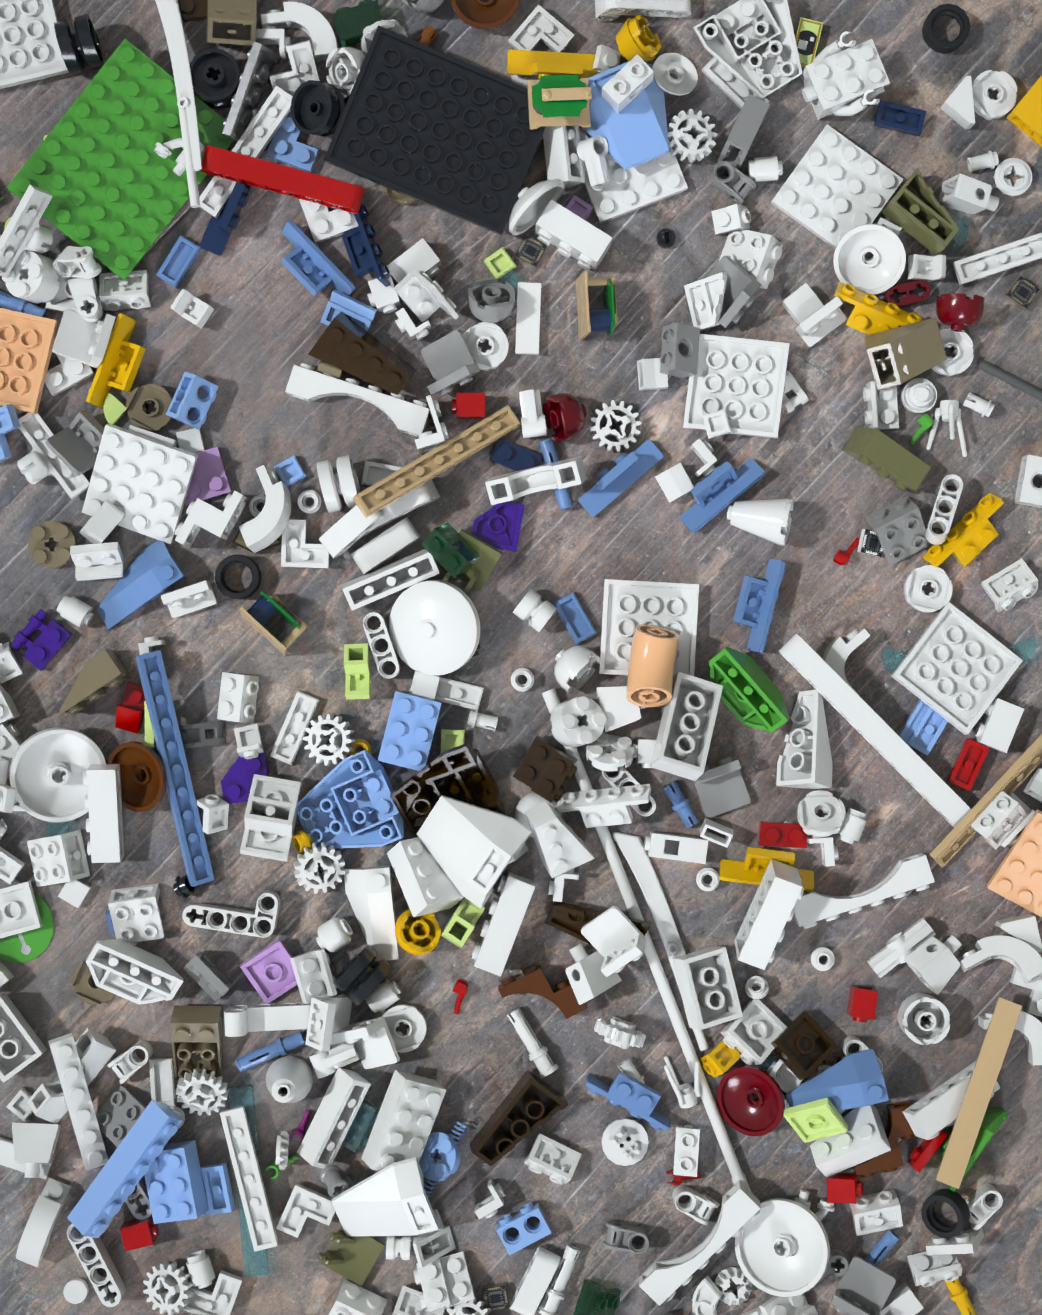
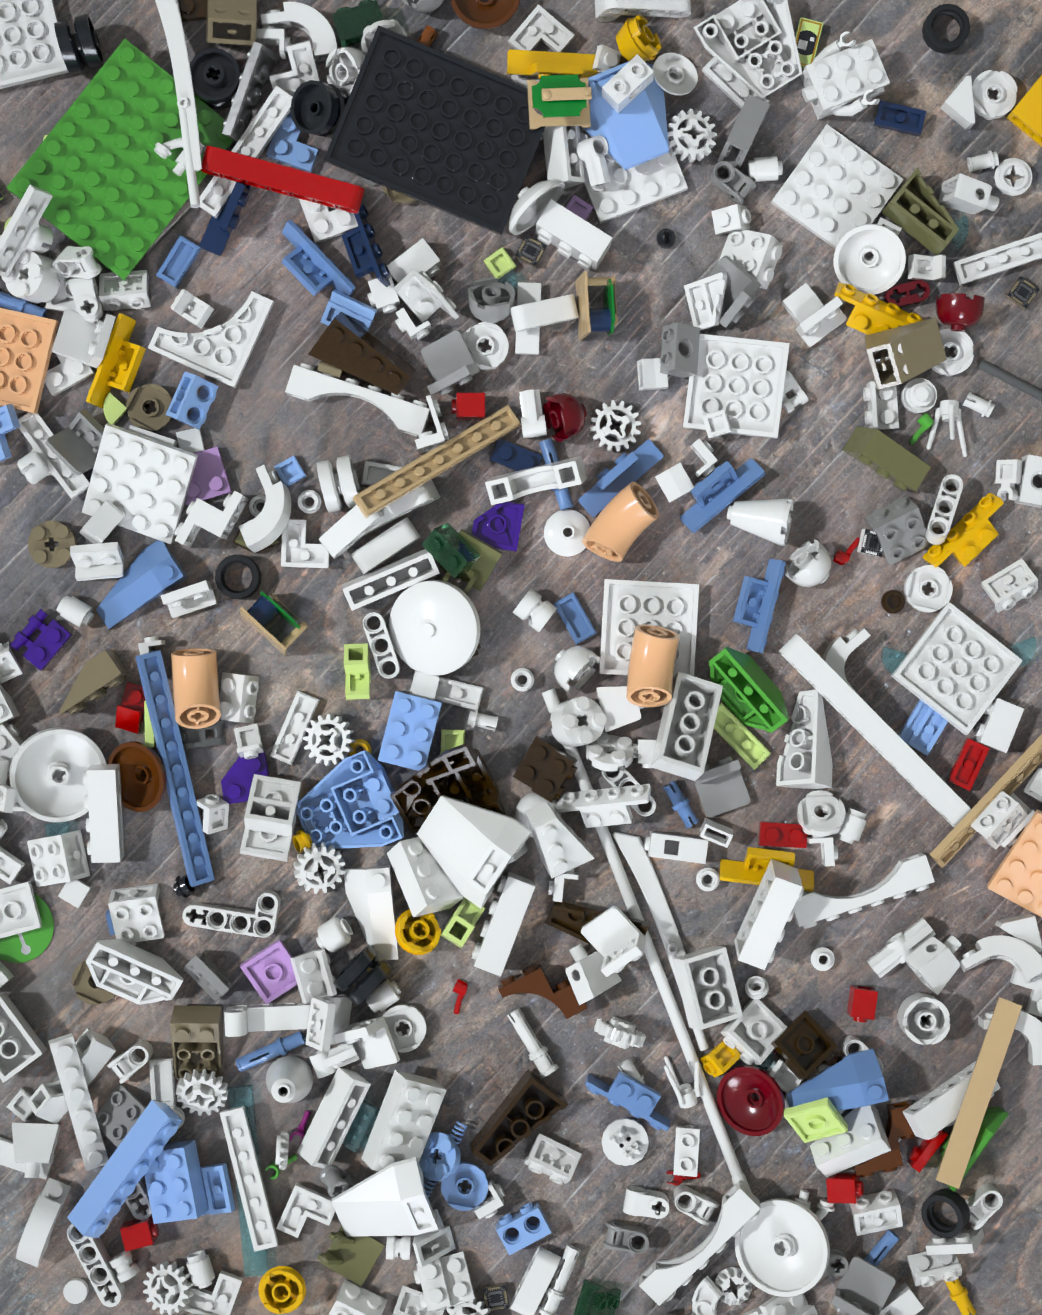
(124, 1266): none -> white wheel
(195, 687): none -> light nougat brick
(219, 350): none -> white plate
(282, 1289): none -> yellow cone
(473, 1196): none -> light blue plate
(544, 312): none -> white beam
(554, 532): none -> white dish
(621, 523): none -> light nougat brick
(643, 1201): none -> white piece
(740, 737): none -> yellowish green tile
(809, 565): none -> white cylinder
(892, 601): none -> dark brown plate
(1008, 474): none -> white plate

